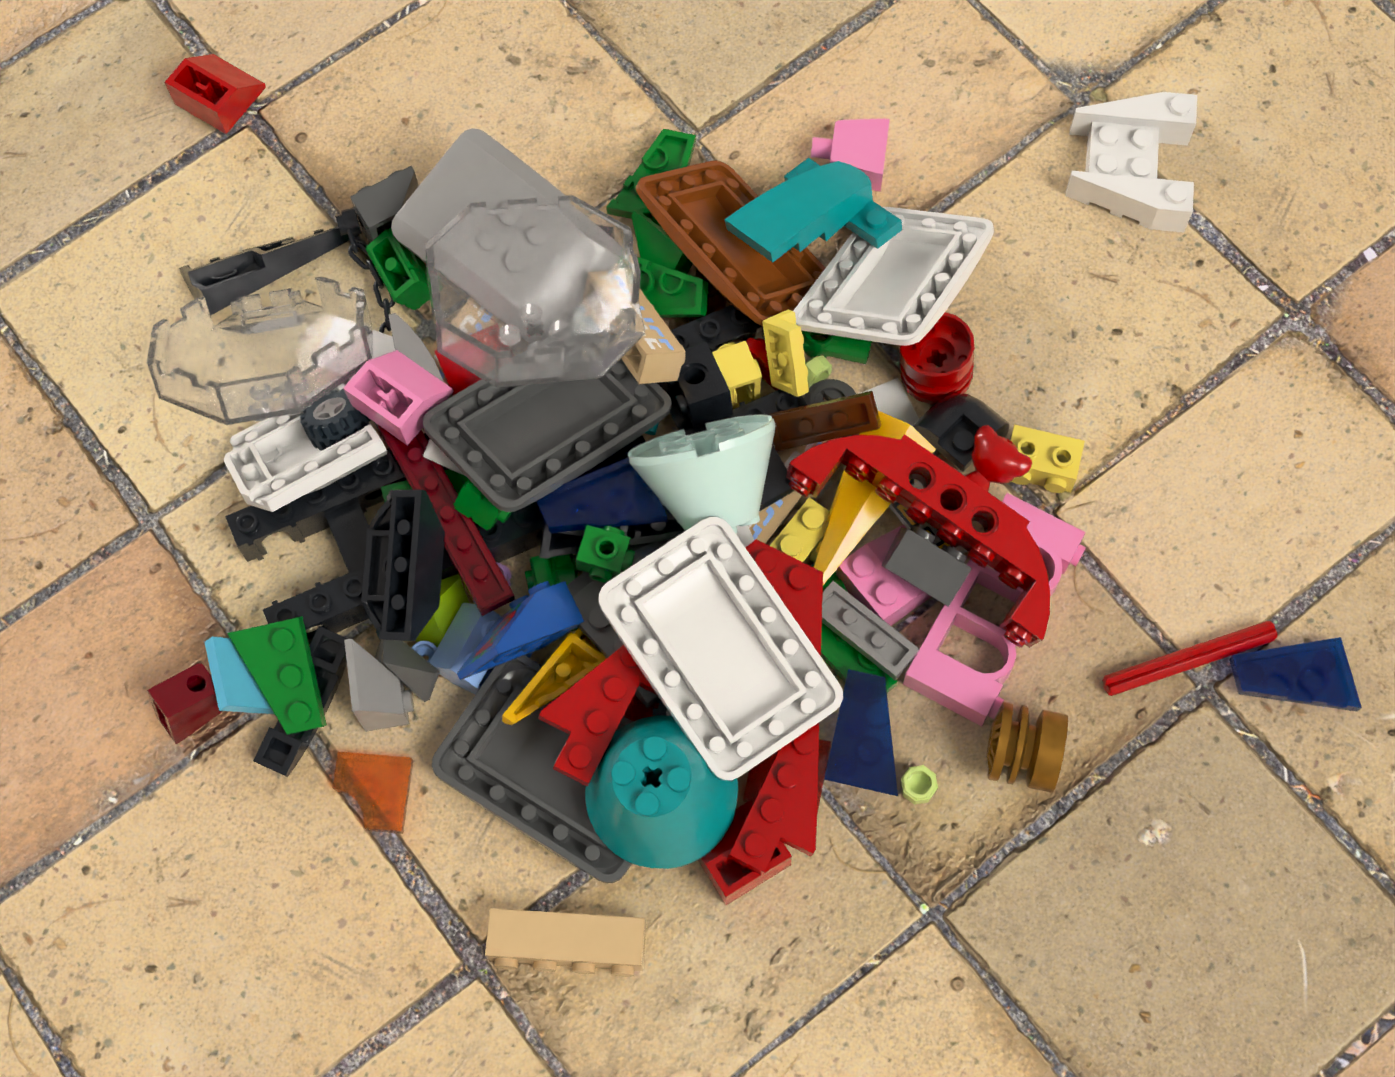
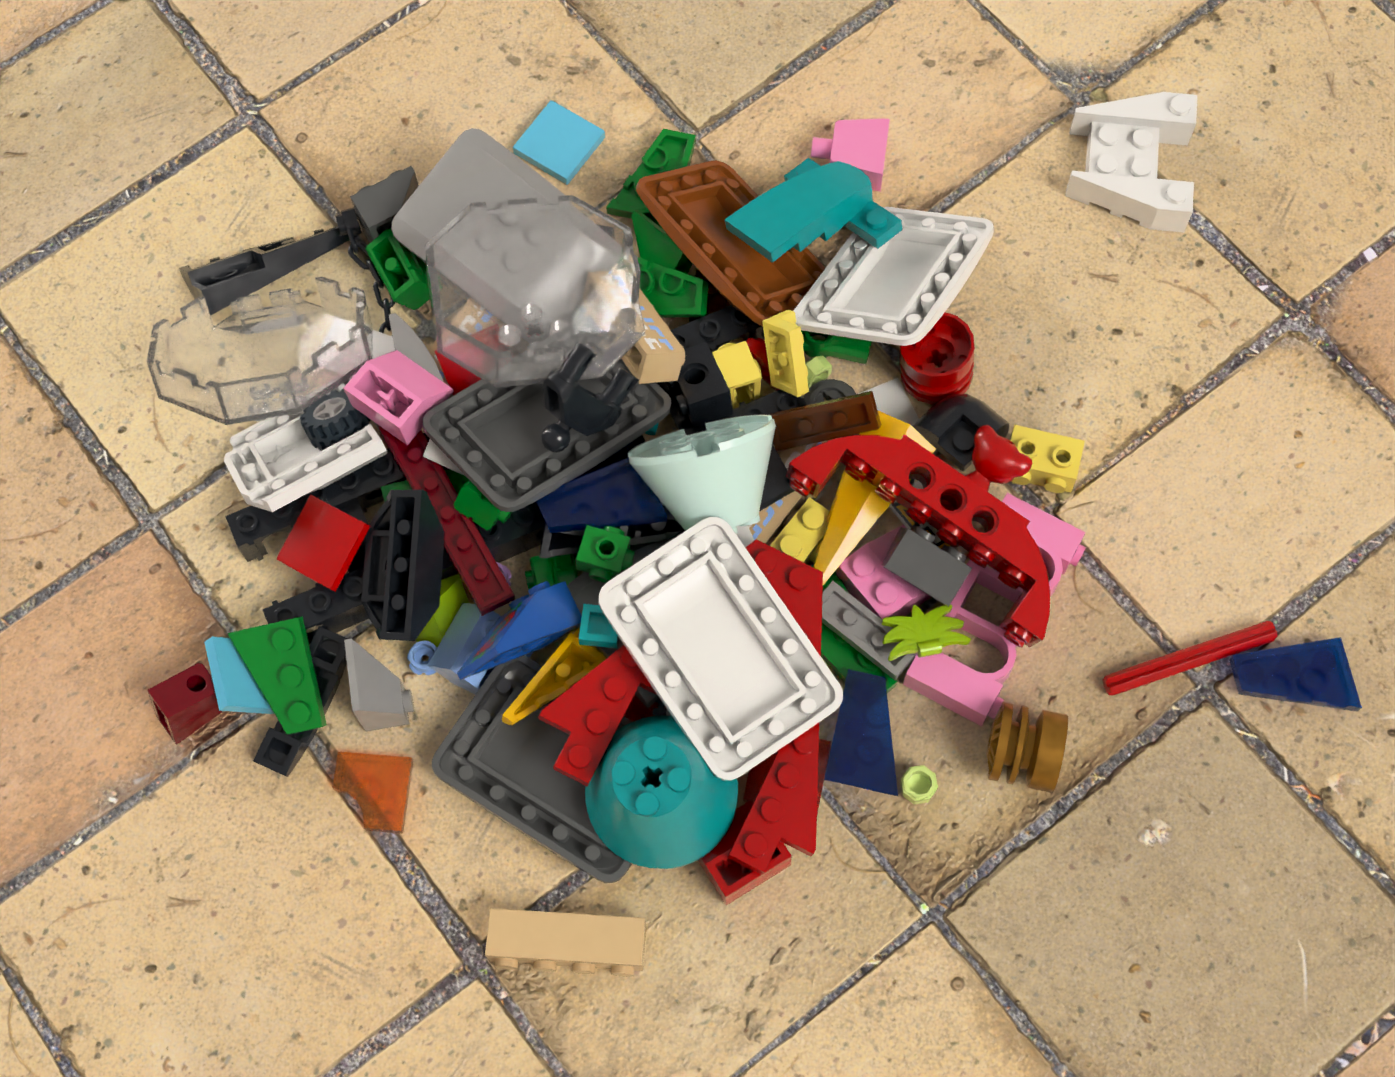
(213, 90): red slope -> none
(323, 542): none -> red slope
(408, 666): dark grey slope -> none
(559, 142): none -> medium azure tile
(578, 406): none -> black connector
(596, 629): none -> teal plate
(923, 632): none -> lime piece

